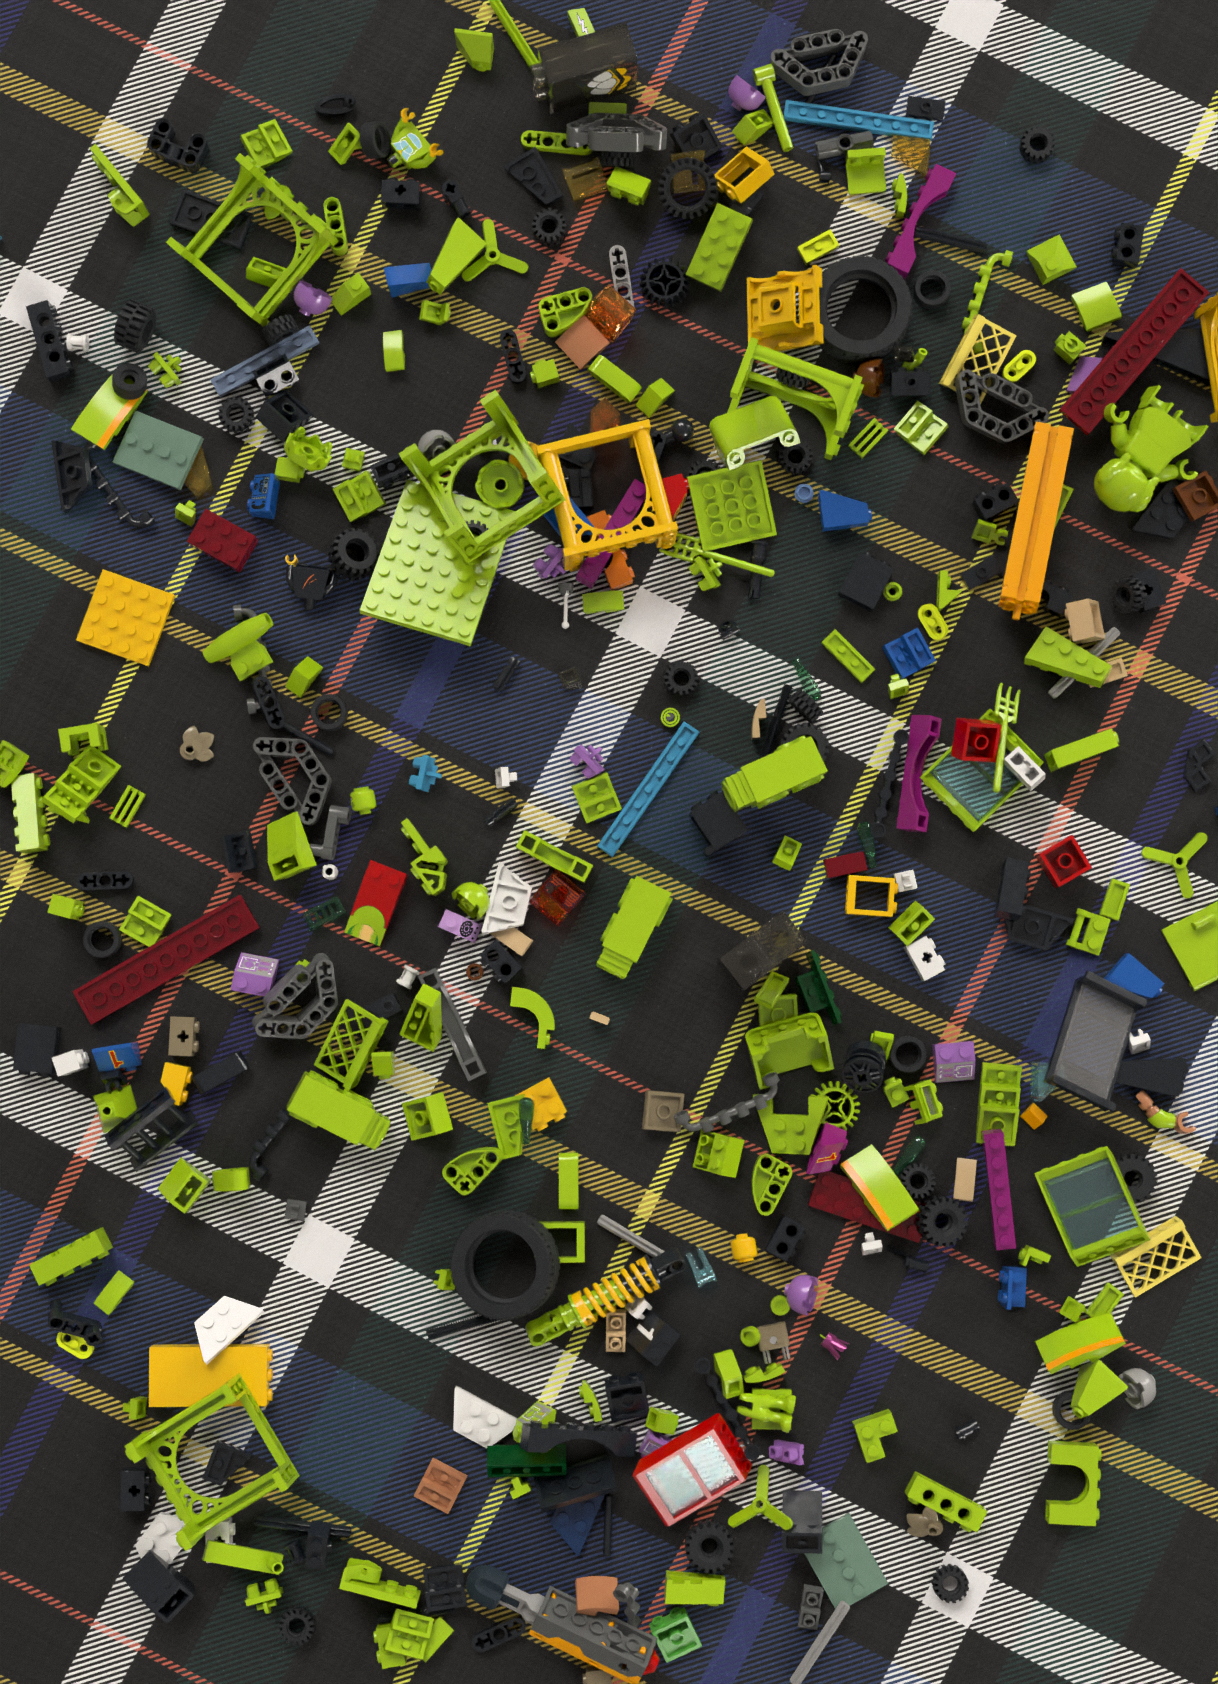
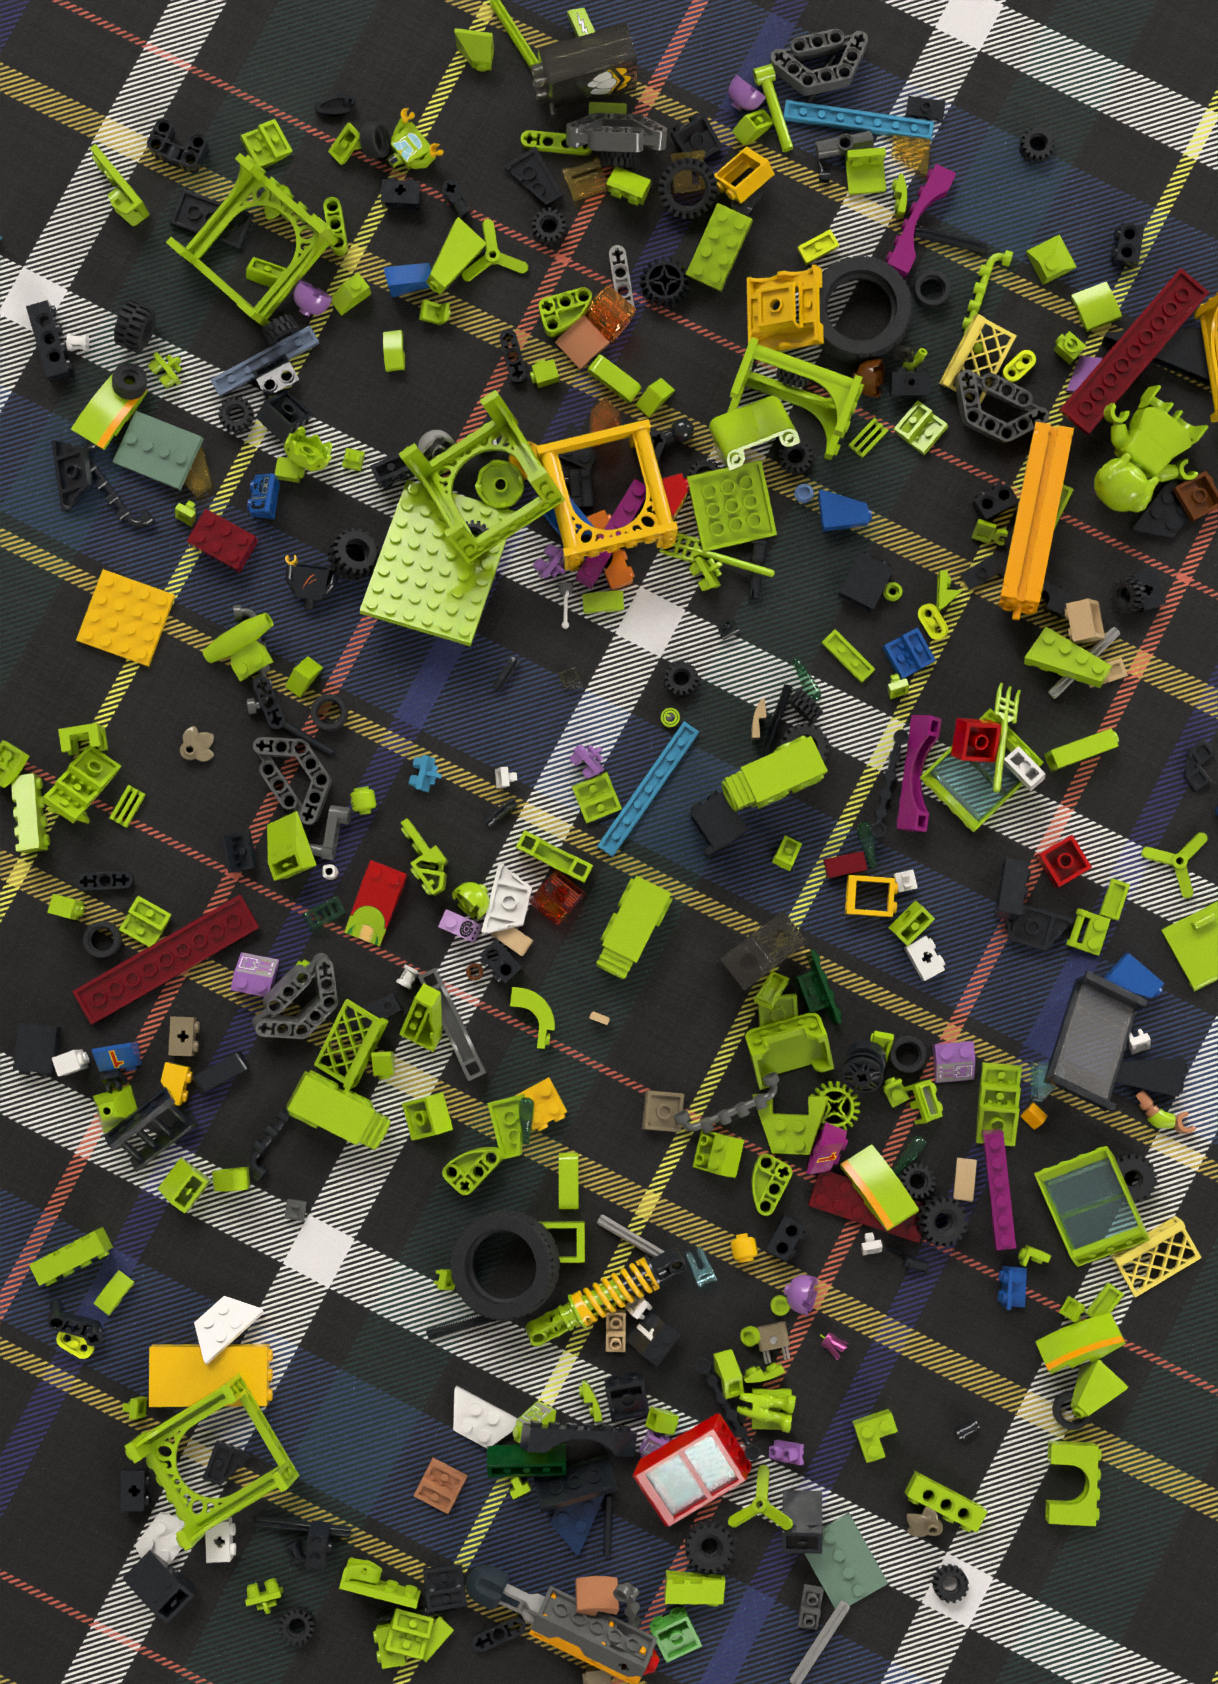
(243, 1557): lime piece -> none
(359, 496): lime slope -> none
(1140, 1388): light grey cylinder -> none

